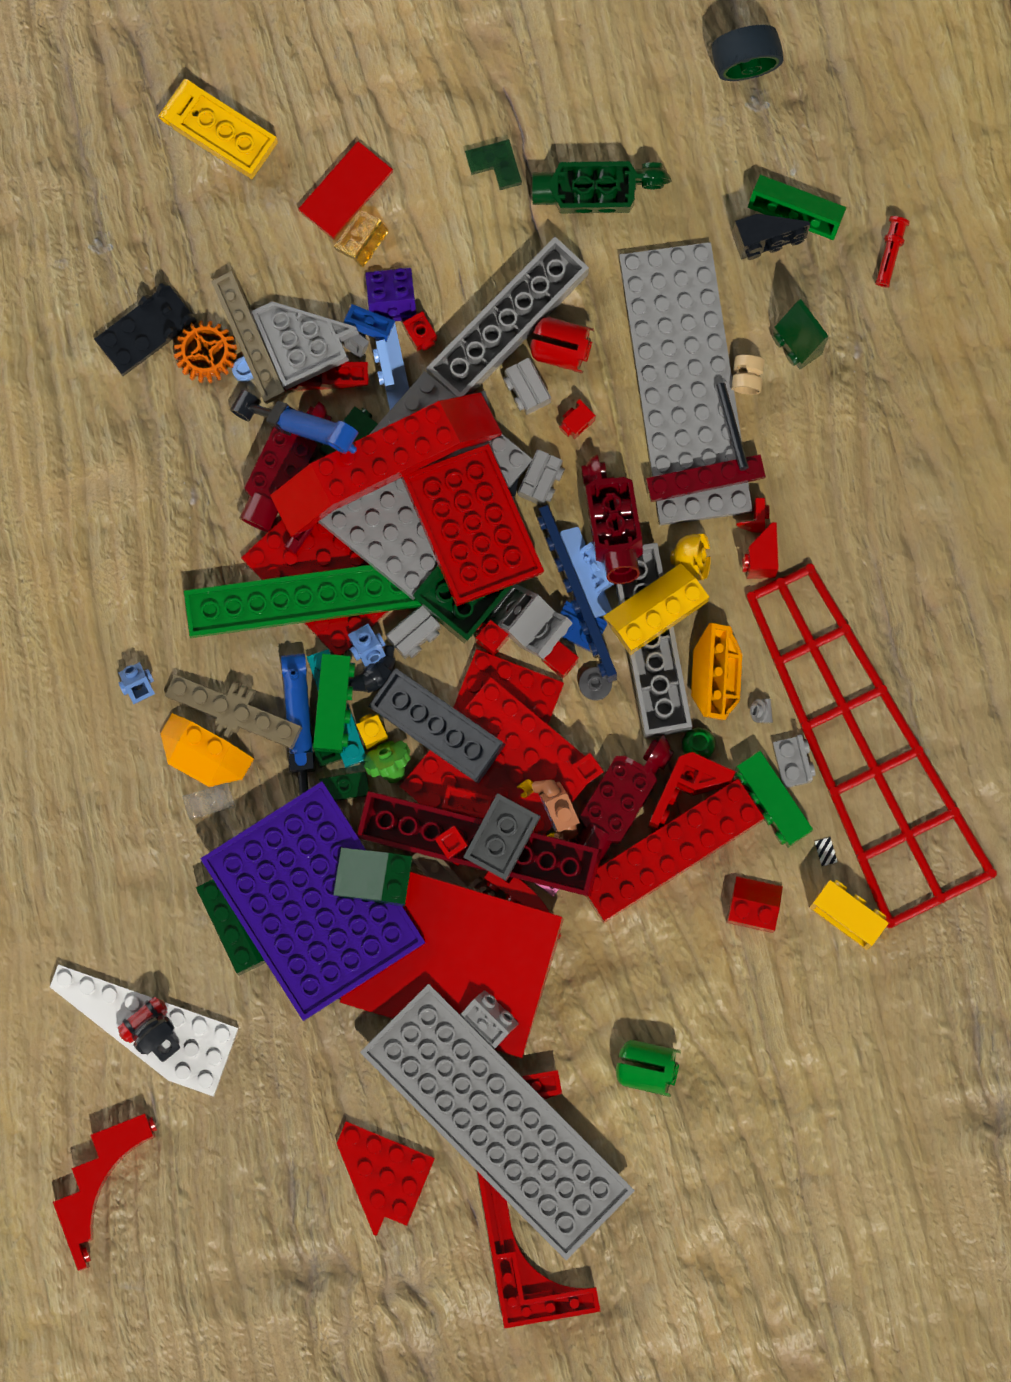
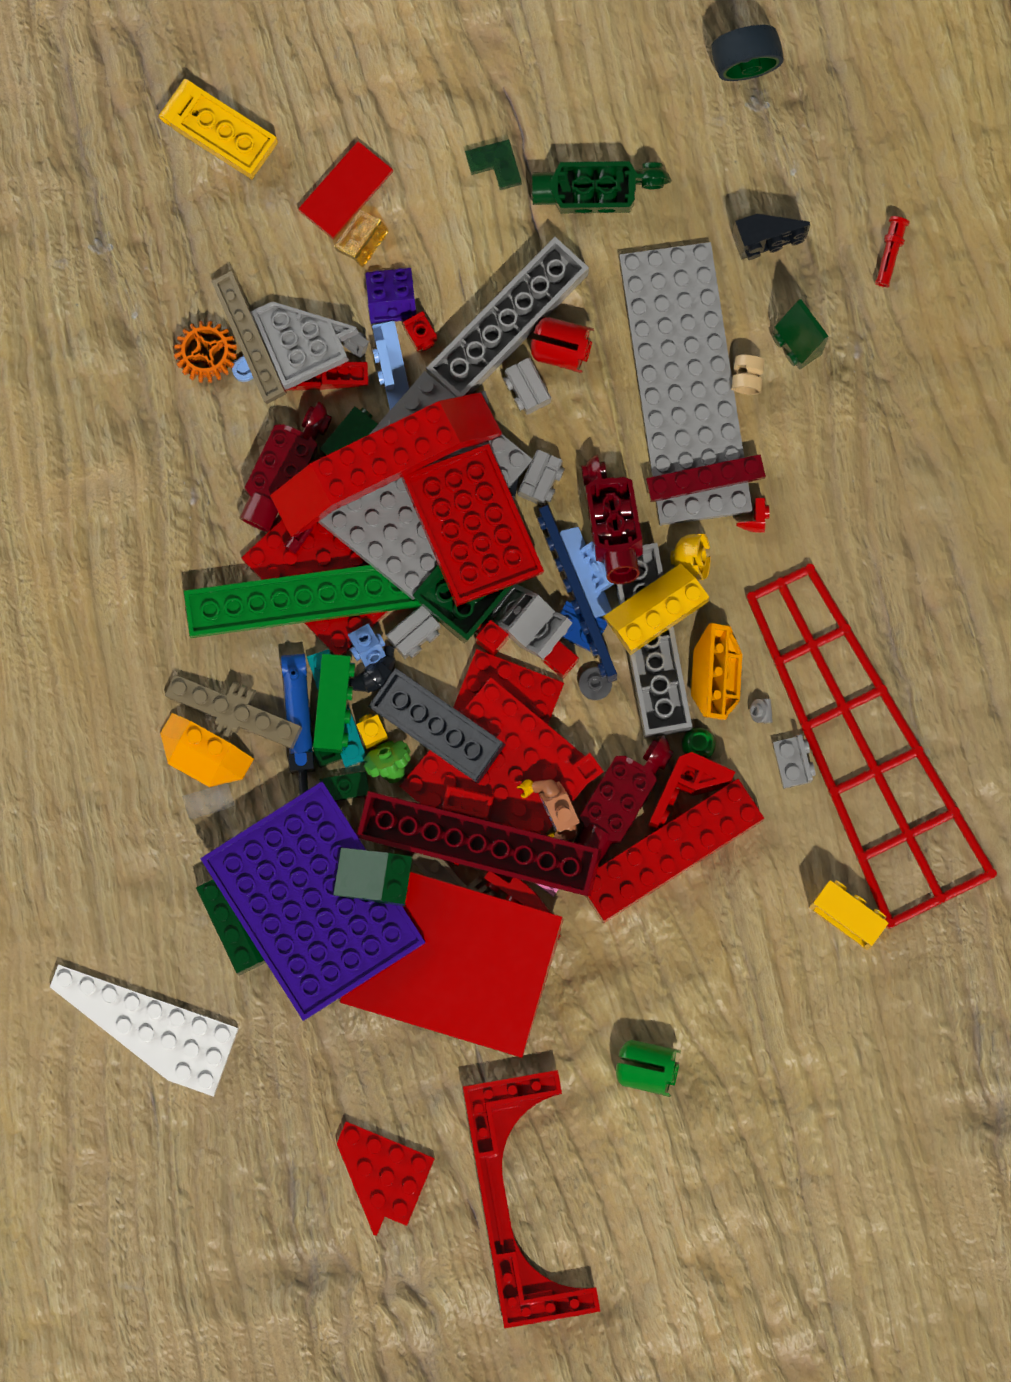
(78, 1209): red arch -> none
(136, 682): medium blue brick -> none
(145, 329): black hinge -> none
(150, 1029): black piece -> none
(289, 421): blue piece -> none
(369, 322): blue plate -> none
(451, 842): red plate -> none
(489, 1019): light grey bracket -> none
(497, 1122): light grey plate -> none
(502, 836): dark grey plate -> none
(577, 420): red brick -> none
(732, 426): black bar -> none
(755, 904): red slope -> none
(762, 555): red slope -> none
(773, 799): green brick -> none
(785, 201): green brick -> none
(826, 851): sticker -> none

